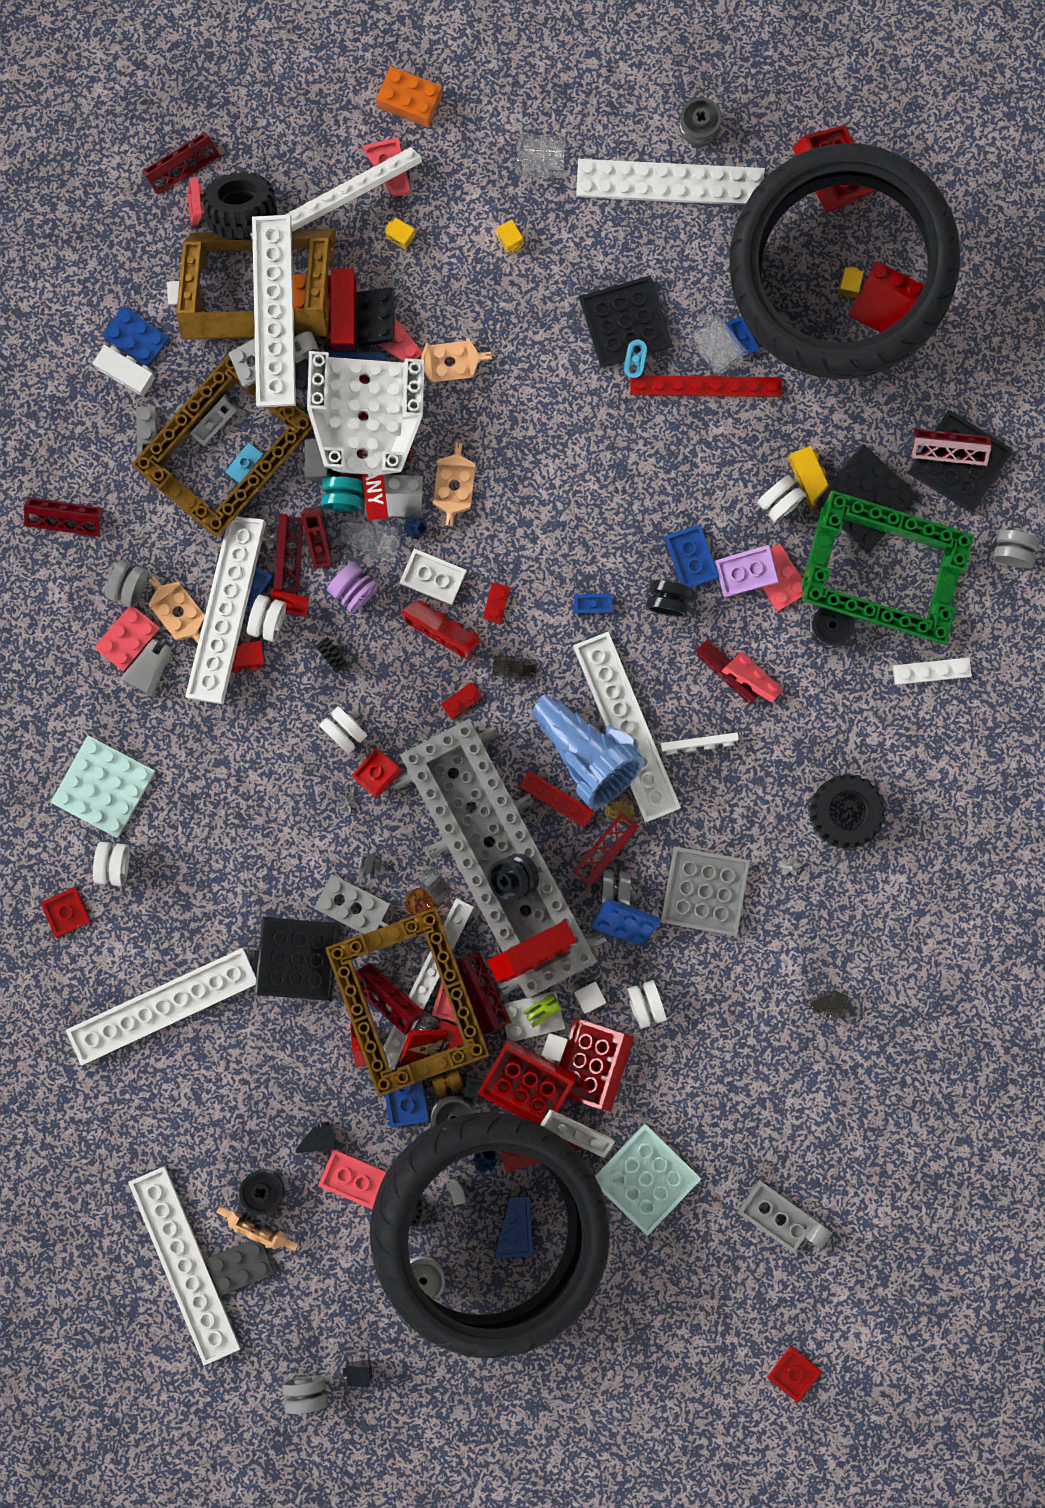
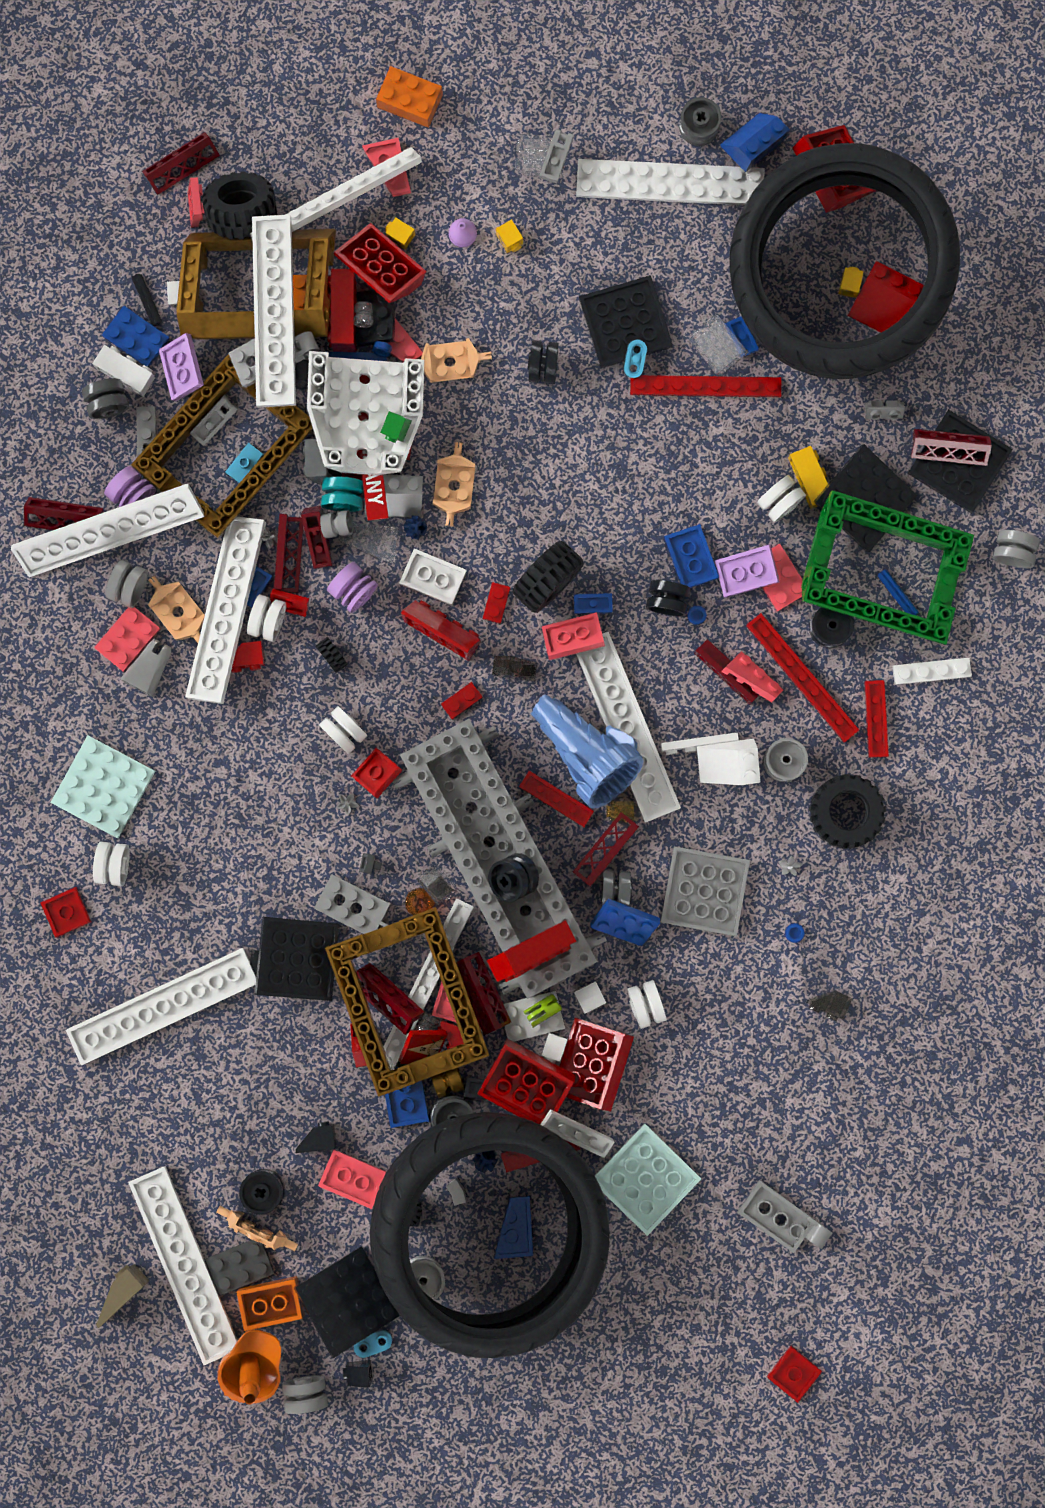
(105, 398): none -> dark grey wheel
(108, 530): none -> white plate
(128, 488): none -> lavender wheel
(128, 1283): none -> dark tan slope
(146, 299): none -> black axle
(181, 367): none -> lavender plate
(251, 1368): none -> orange piece
(269, 1303): none -> orange brick
(336, 524): none -> light grey wheel
(346, 1302): none -> black plate
(363, 314): none -> clear wheel
(373, 1344): none -> medium azure plate
(381, 264): none -> red slope
(382, 349): none -> blue tile
(395, 427): none -> green brick
(462, 232): none -> lavender helmet
(542, 361): none -> black wheel
(548, 576): none -> black tyre
(556, 156): none -> light grey plate
(573, 636): none -> coral plate
(696, 615): none -> blue tile
(729, 763): none -> white slope
(755, 140): none -> blue slope
(774, 763): none -> light grey wheel
(794, 933): none -> blue tile
(802, 677): none -> red plate
(876, 719): none -> red plate
(893, 410): none -> light grey hinge
(897, 592): none -> blue axle

